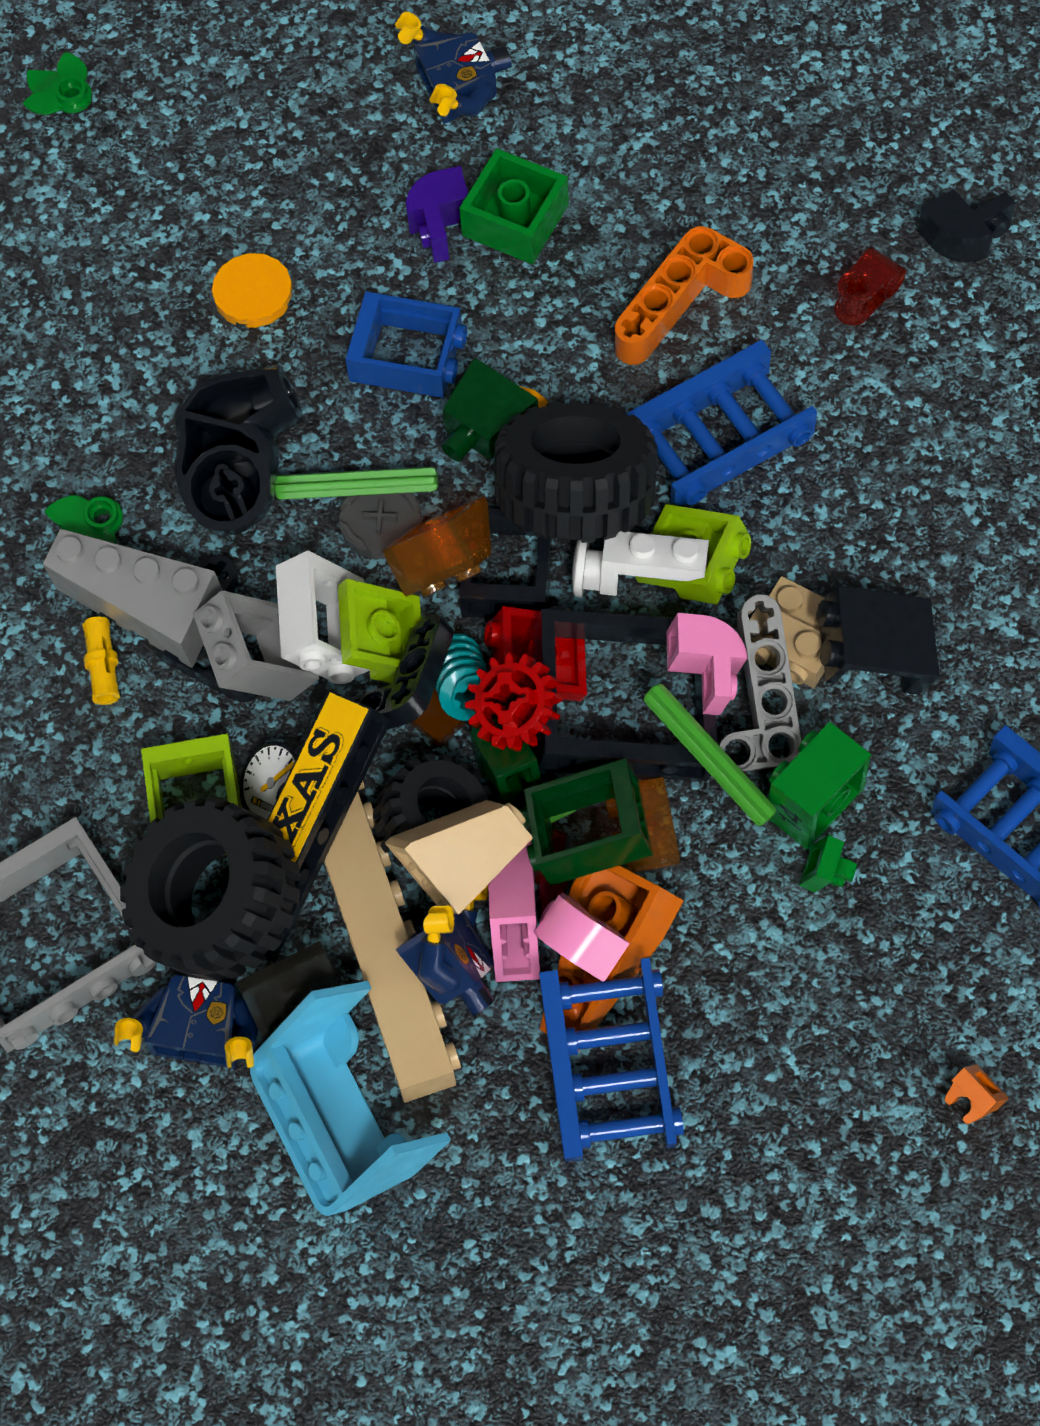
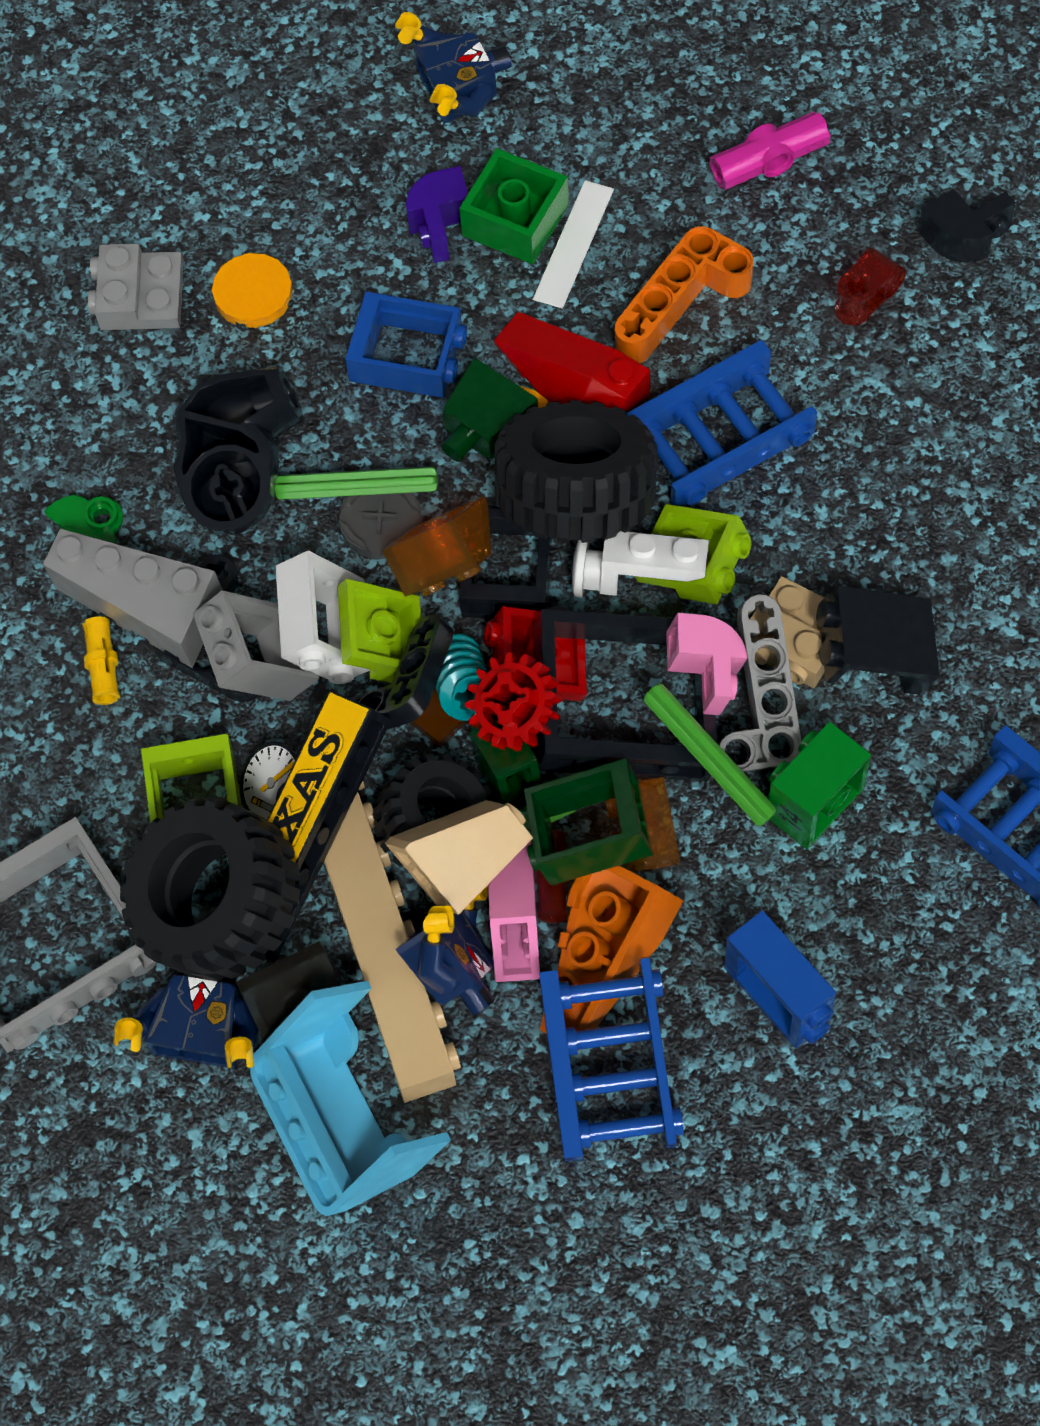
(59, 89): green plate -> none
(136, 288): none -> light grey plate
(572, 366): none -> red wedge
(573, 244): none -> white sticker
(580, 936): bright pink brick -> none
(769, 150): none -> dark pink piece
(780, 980): none -> blue window
(826, 866): green tile -> none
(979, 1089): orange tile -> none

